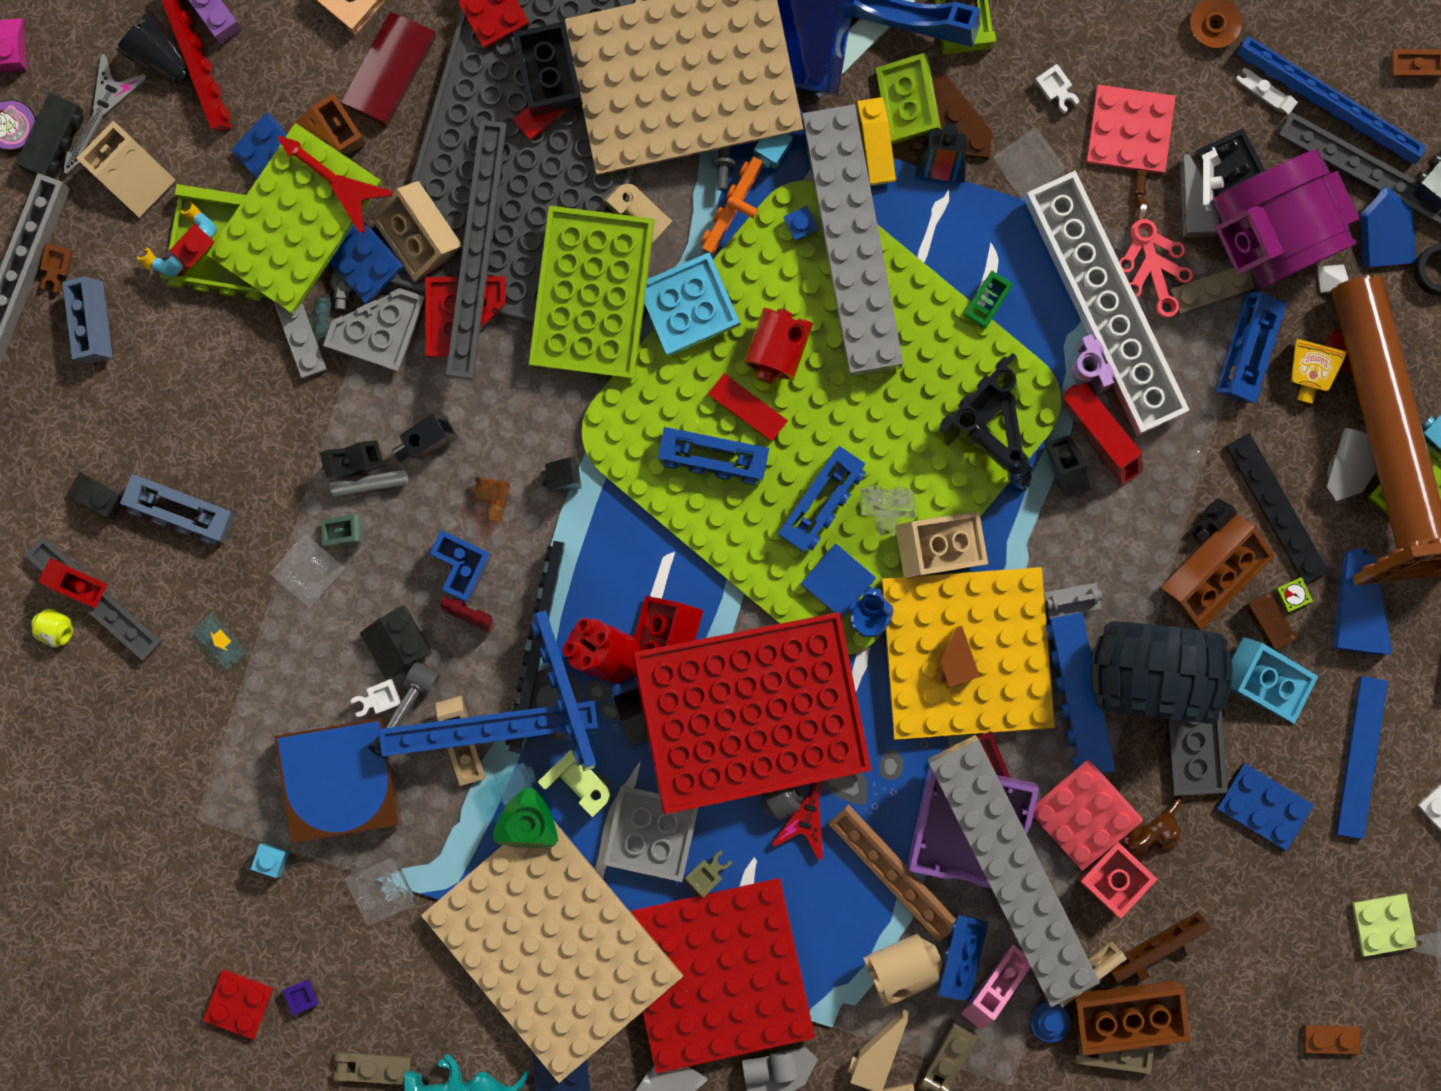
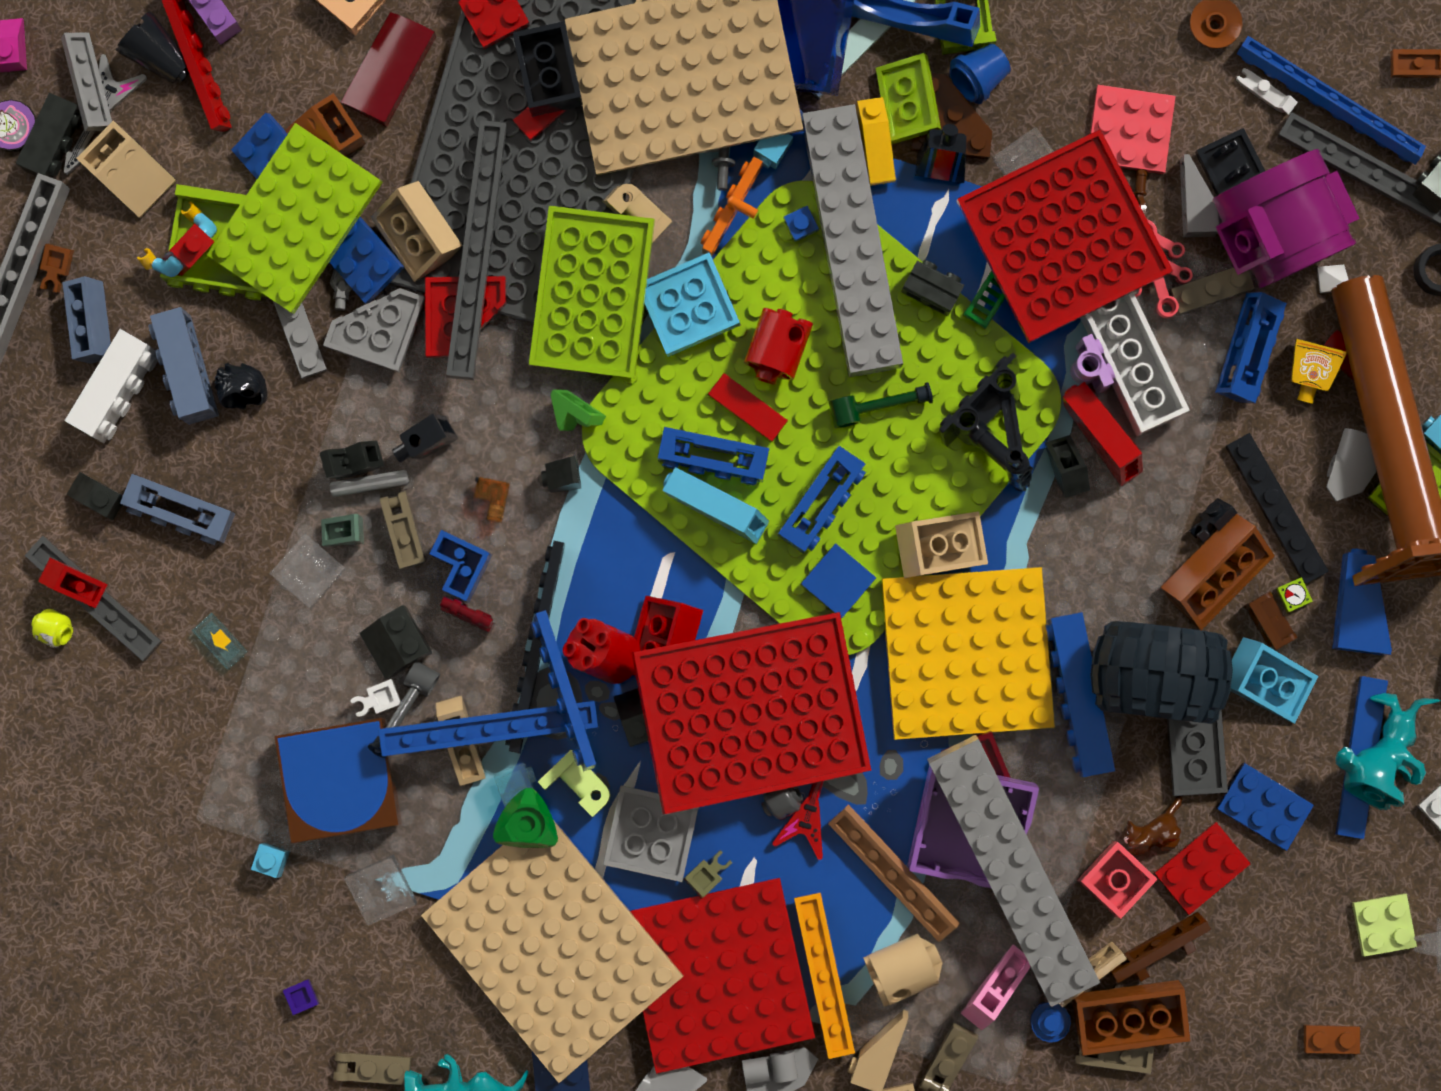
(86, 81): none -> light grey plate
(112, 386): none -> white brick
(183, 366): none -> sand blue brick
(238, 1004): red plate -> none
(240, 386): none -> black hair
(322, 308): clear light blue arm -> none
(349, 191): red piece -> none
(403, 531): none -> dark tan plate
(573, 410): none -> bright green slope
(715, 505): none -> medium azure slope
(824, 975): none -> light orange plate
(847, 412): none -> dark green piece
(871, 613): blue hair -> none
(887, 506): clear plate -> none
(933, 287): none -> pearl dark grey brick
(956, 660): dark orange slope -> none
(963, 958): blue plate -> none
(979, 72): none -> blue piece
(1055, 85): white plate -> none
(1064, 235): none -> red plate
(1073, 600): light grey hinge -> none
(1085, 814): coral plate -> none
(1202, 868): none -> red plate
(1209, 181): white piece -> none
(1373, 770): none -> teal animal
(1387, 231): blue tile -> none

